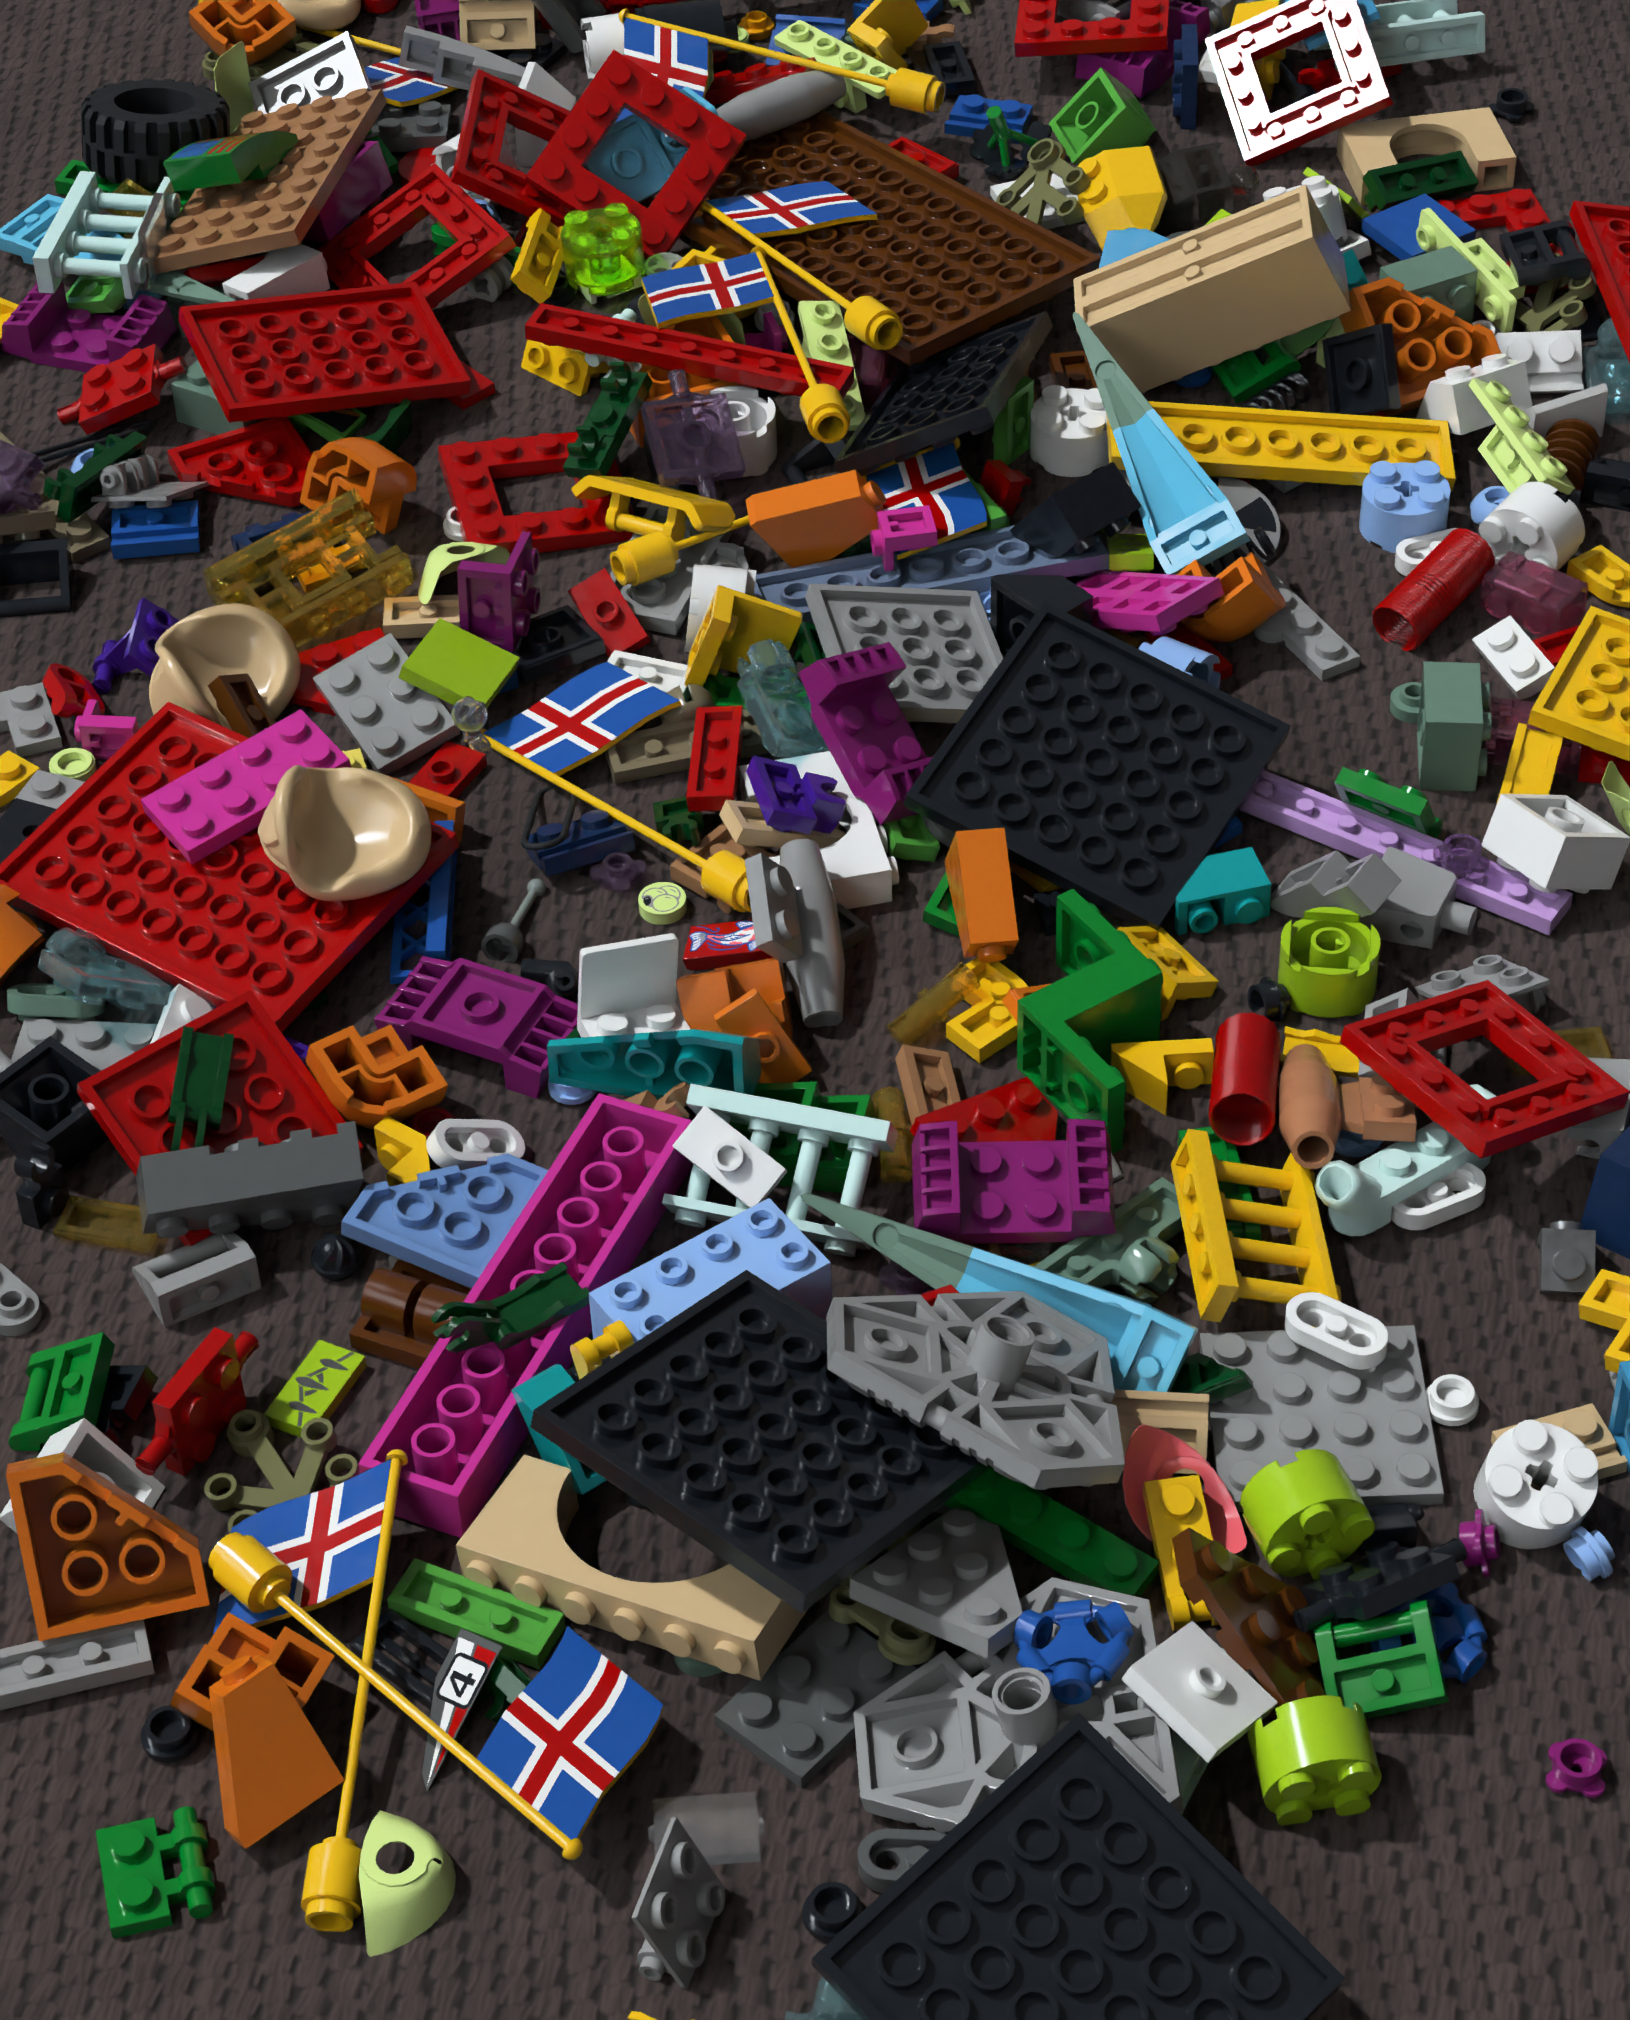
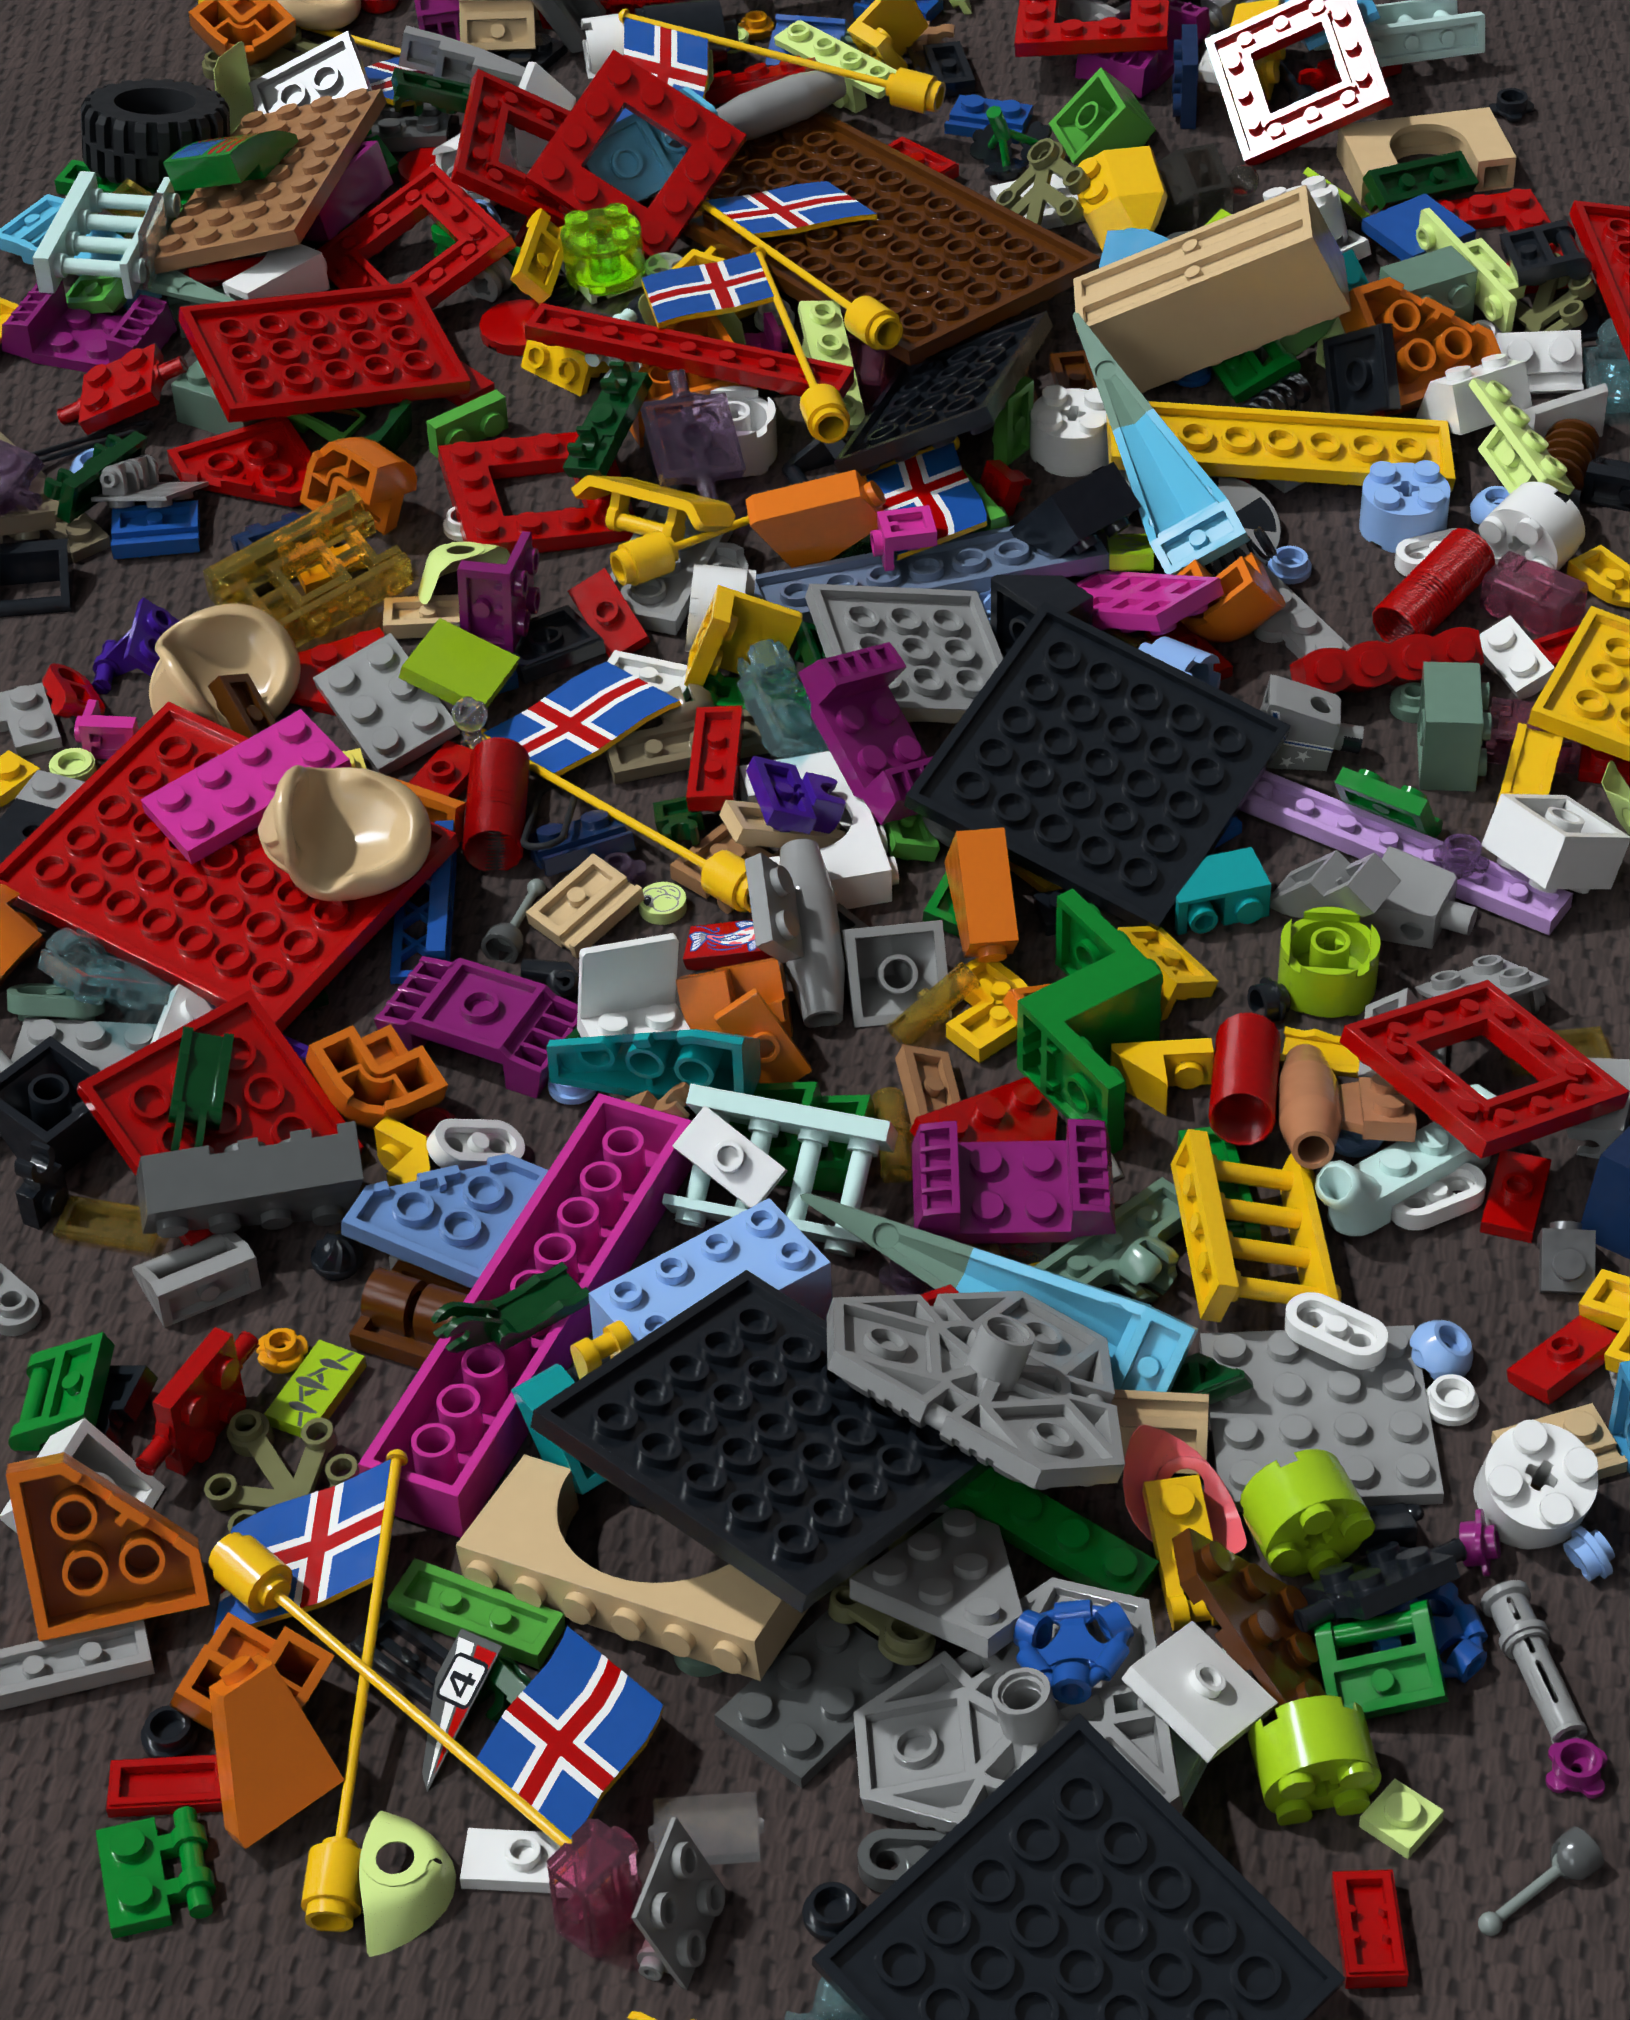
(163, 1785): none -> red tile
(281, 1359): none -> light orange plate
(441, 93): none -> dark green plate
(469, 422): none -> bright green plate
(493, 767): none -> red piece
(505, 326): none -> red tile
(506, 1860): none -> white plate
(584, 905): none -> tan plate
(594, 1886): none -> clear pink brick
(890, 967): none -> light grey slope
(1290, 565): none -> light blue plate
(1314, 725): none -> light grey torso
(1369, 1929): none -> red plate
(1383, 663): none -> red brick
(1401, 1818): none -> yellowish green plate
(1441, 1348): none -> light blue plate
(1516, 1196): none -> red plate
(1526, 1641): none -> light grey pin
(1562, 1360): none -> red plate
(1571, 1856): none -> hinge

